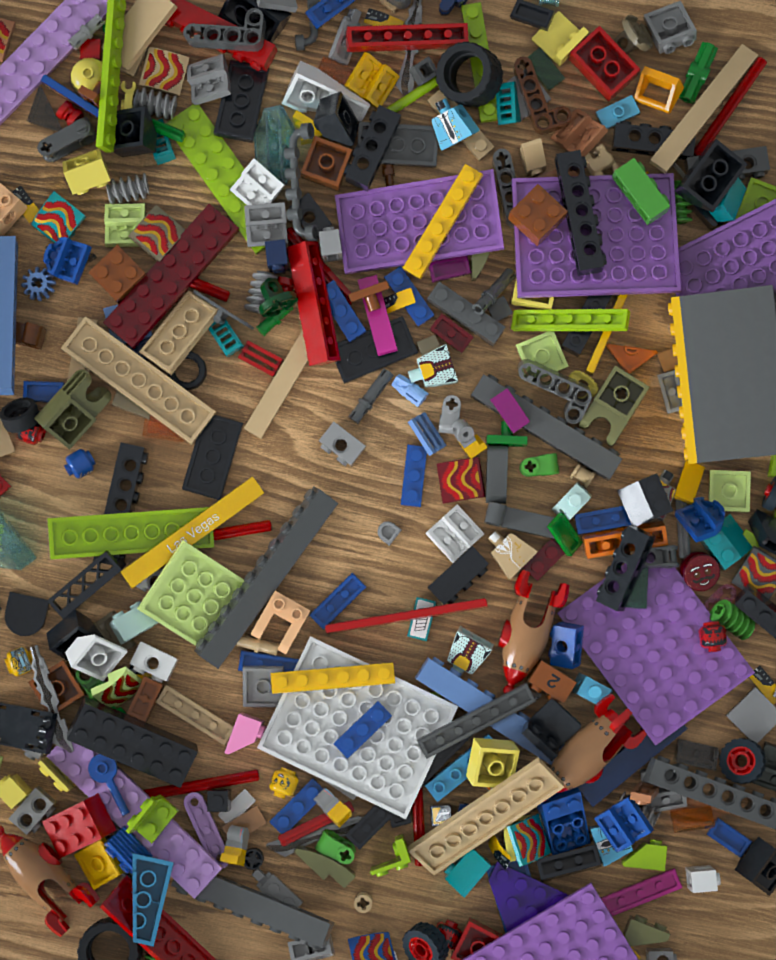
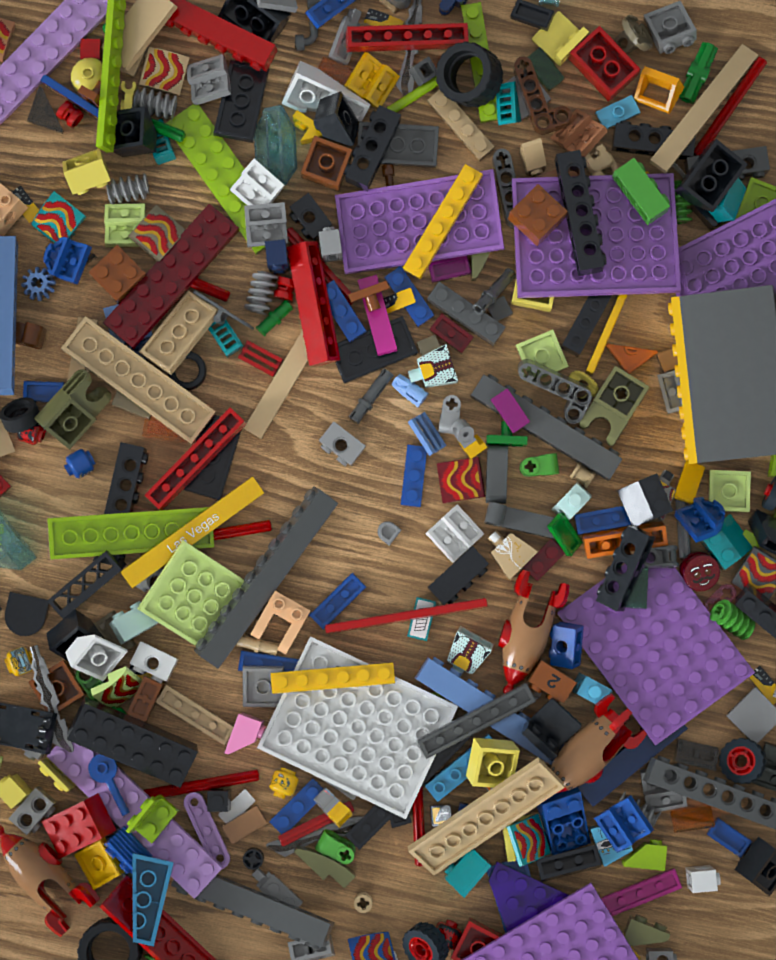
(67, 140): dark grey piece -> none
(86, 31): light grey pin -> none
(195, 459): none -> red brick
(225, 32): dark grey beam -> none
(235, 846): leg -> none
(275, 300): dark green tile -> none
(293, 173): dark grey bar -> none
(362, 729): blue plate -> none
(400, 849): lime bracket -> none
(452, 124): medium azure torso -> none
(498, 852): sticker -> none
(571, 320): lime plate -> none
(644, 793): nougat plate -> none
(713, 636): red head -> none

